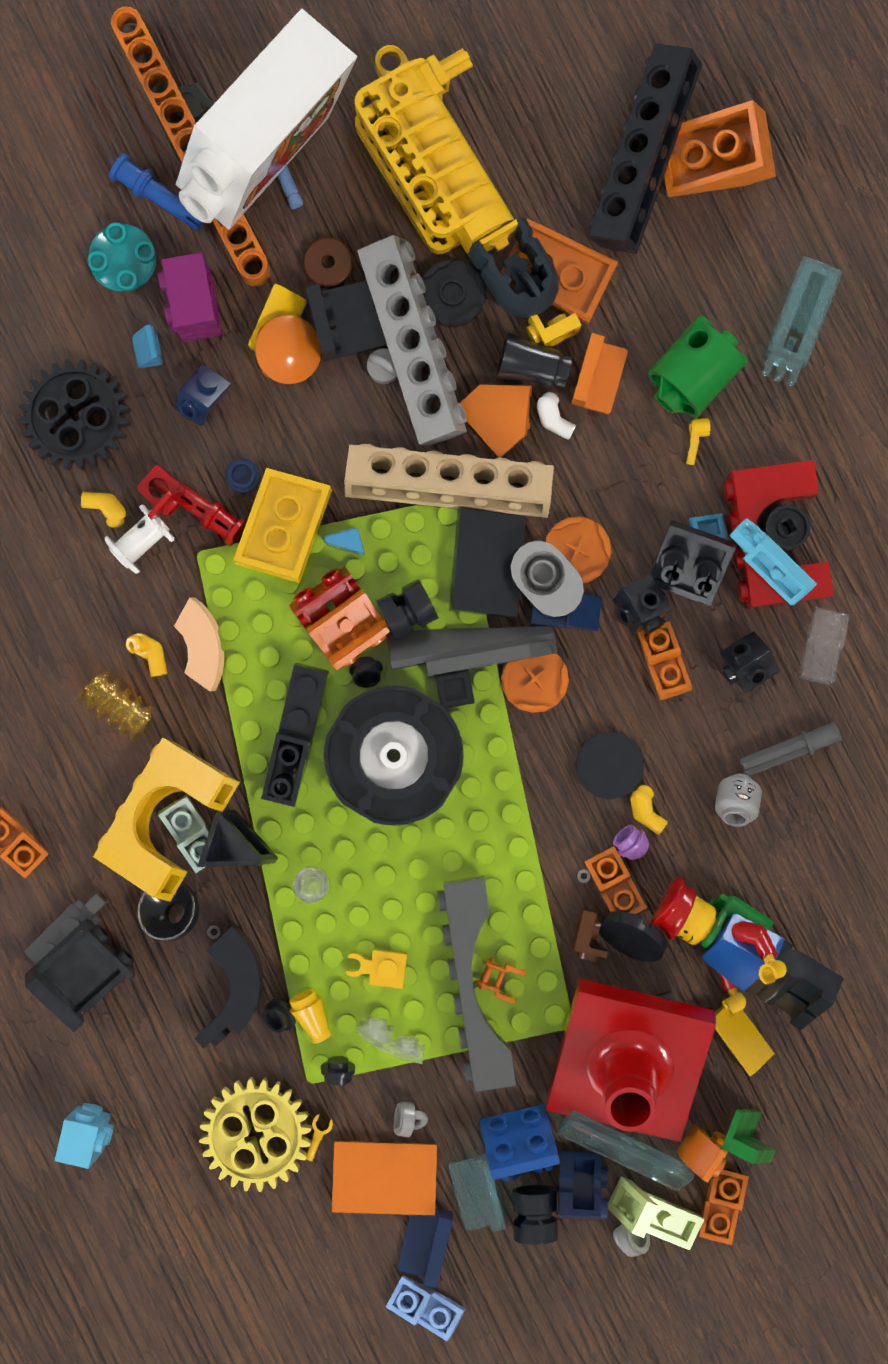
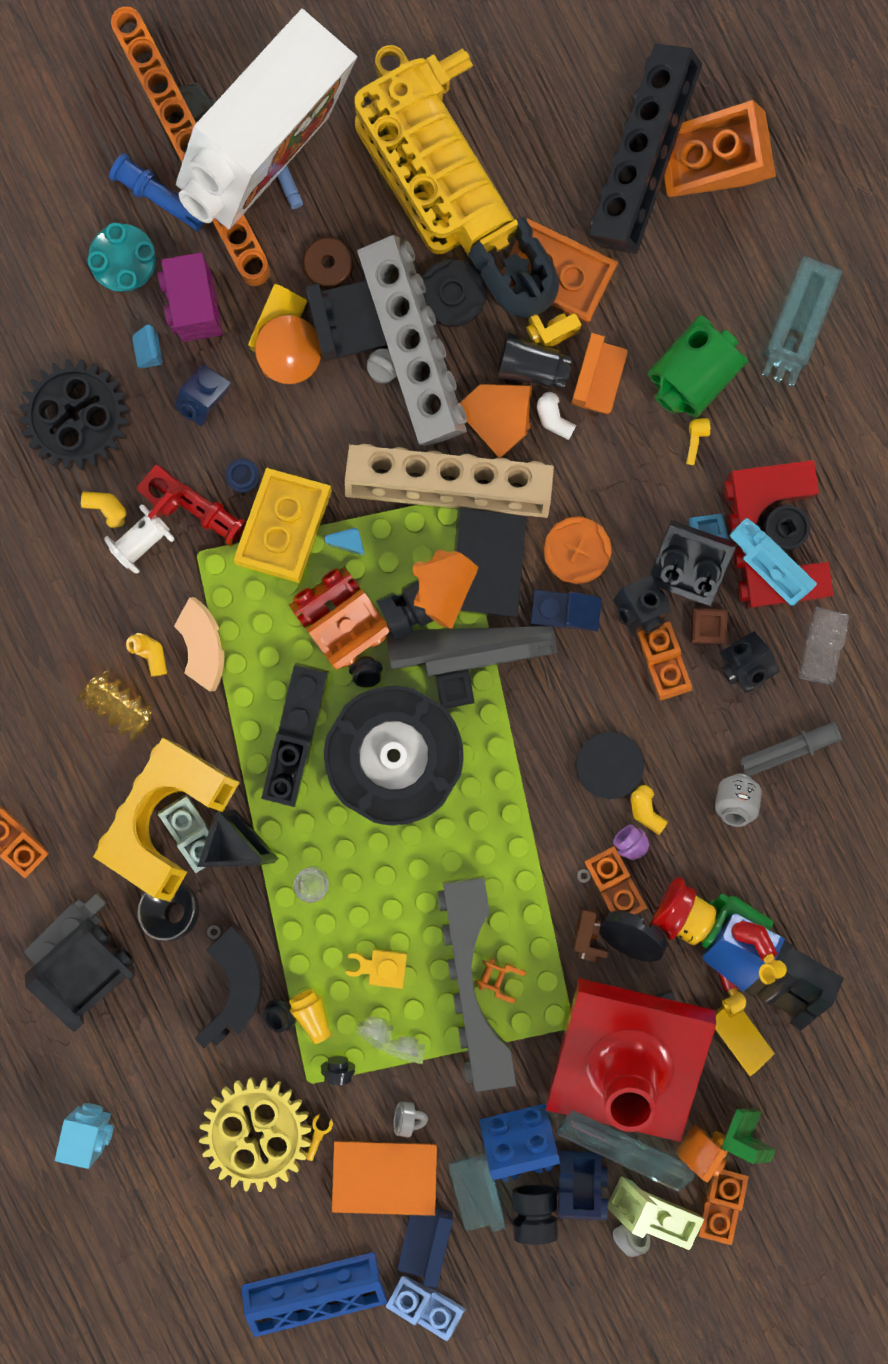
(311, 1291): none -> blue fence
(444, 585): none -> orange slope
(535, 682): orange tile -> none
(547, 578): light grey piece -> none
(709, 626): none -> copper tile

